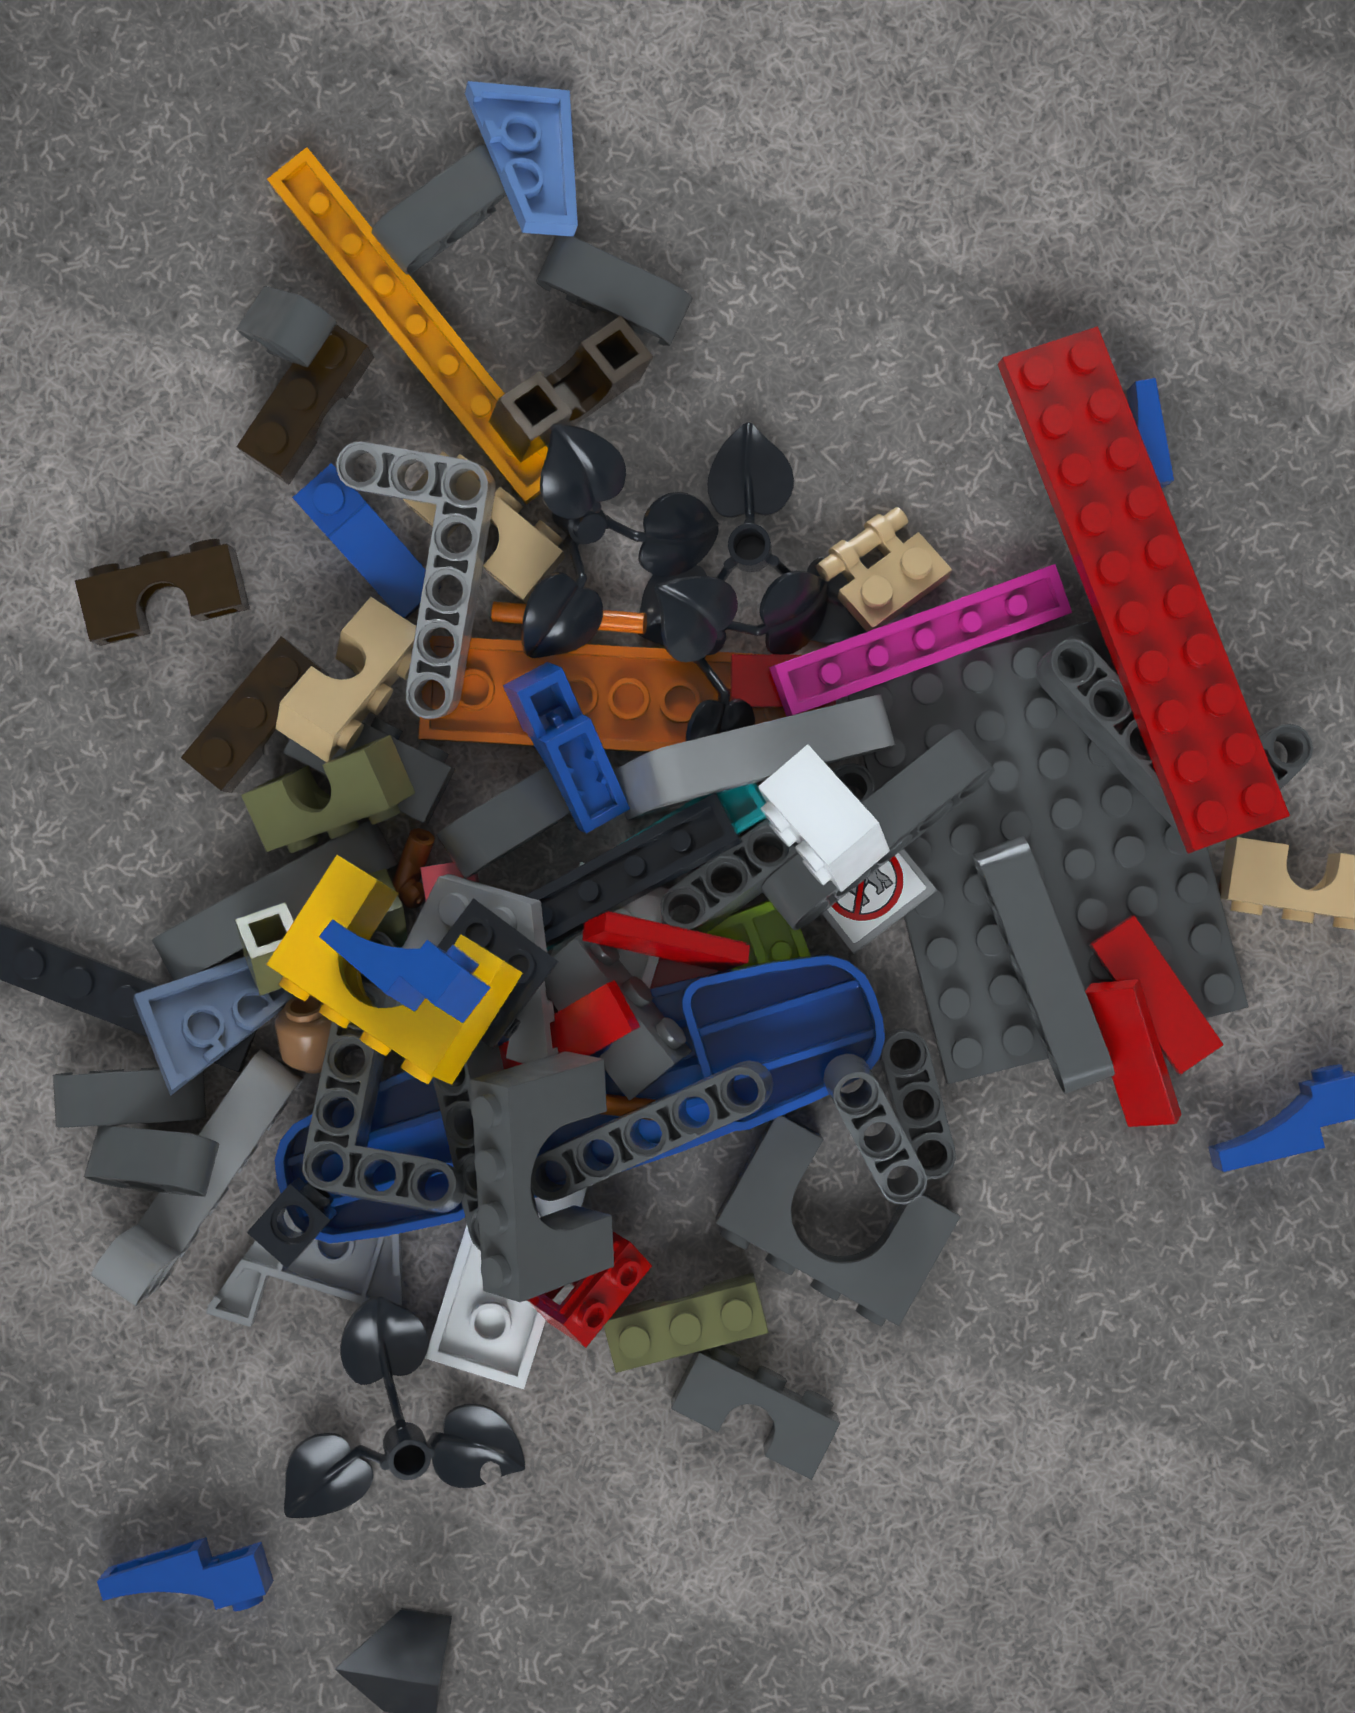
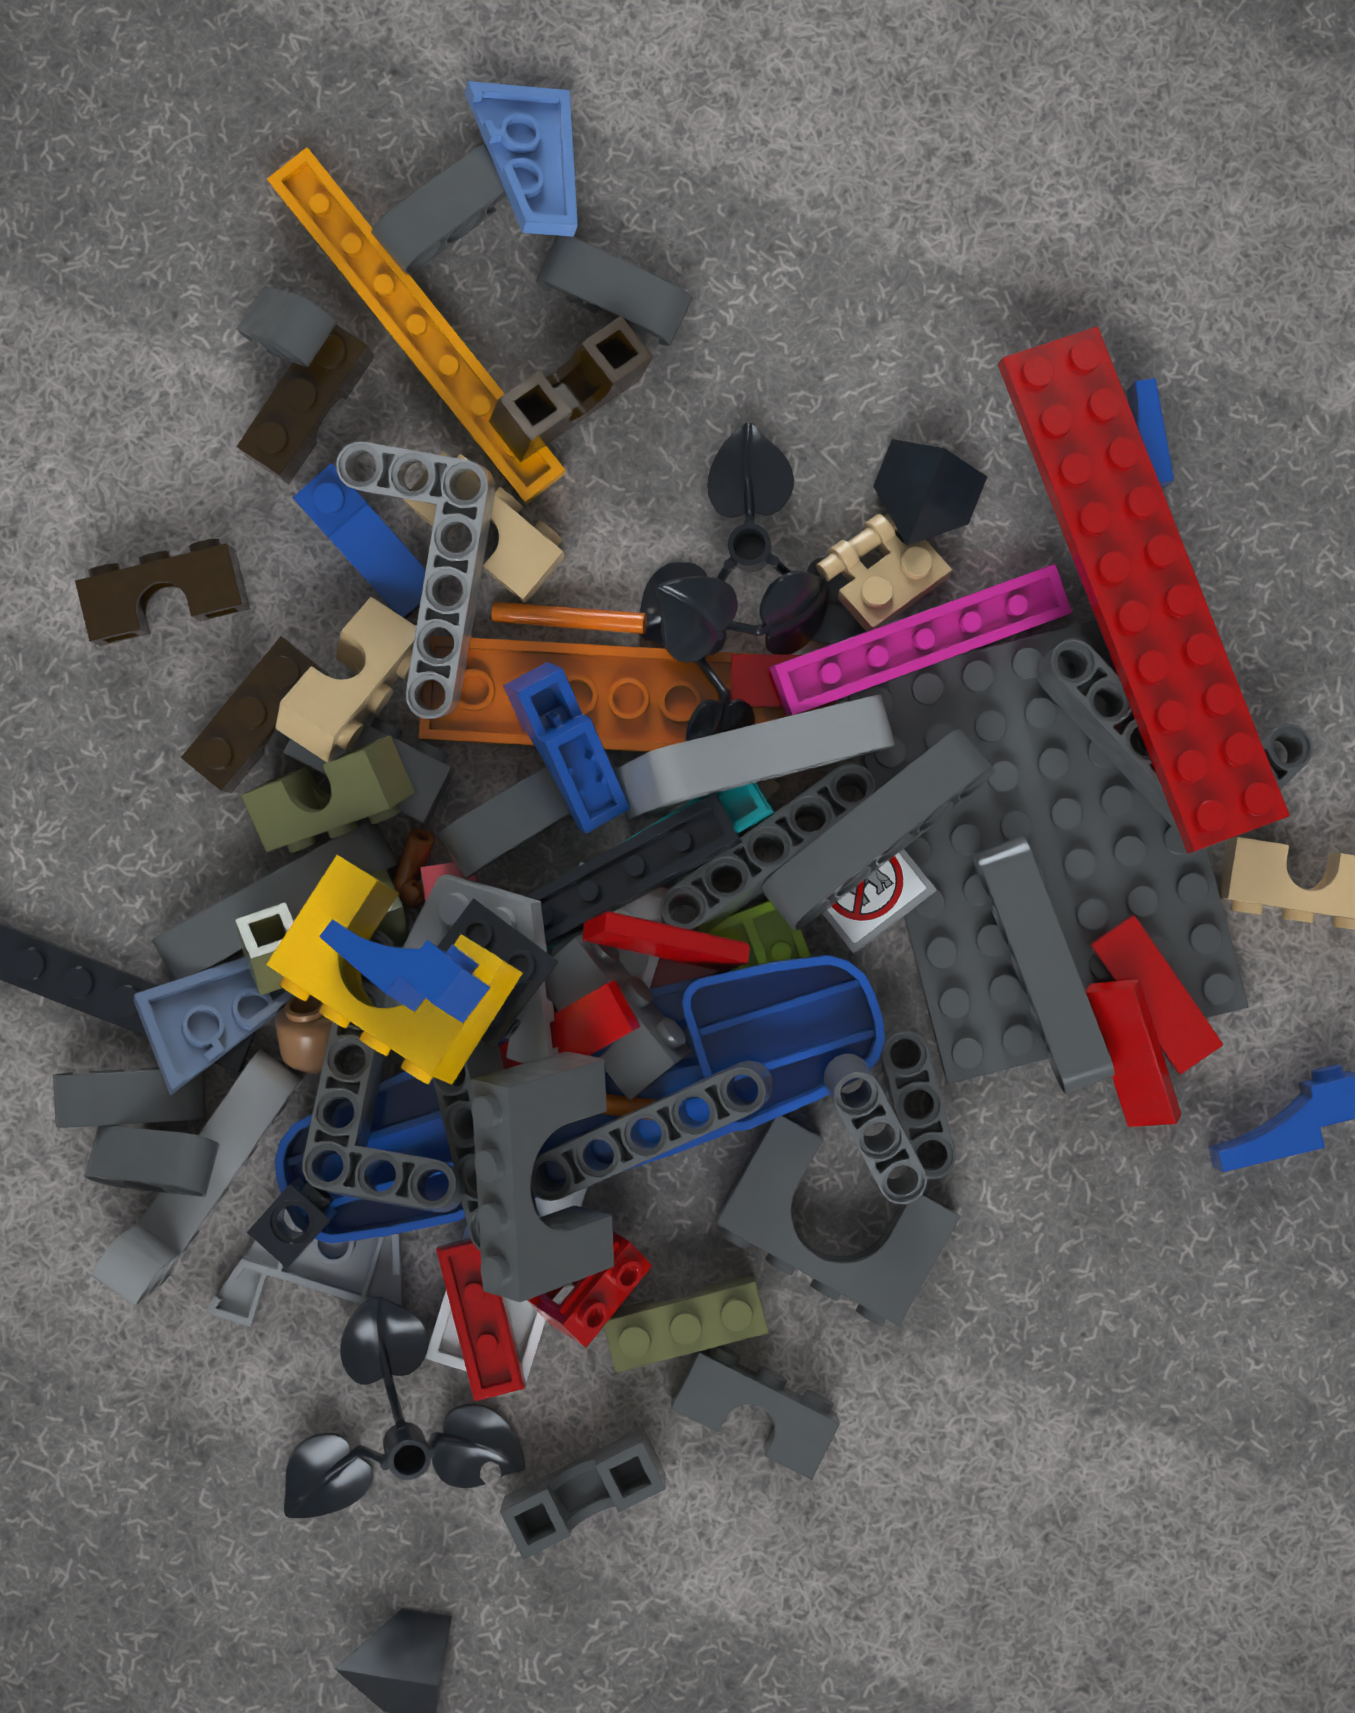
(227, 1579): blue slope -> none
(480, 1323): none -> red tile
(561, 1500): none -> dark grey arch
(574, 480): black plant -> none
(824, 818): white brick -> none
(927, 489): none -> black slope

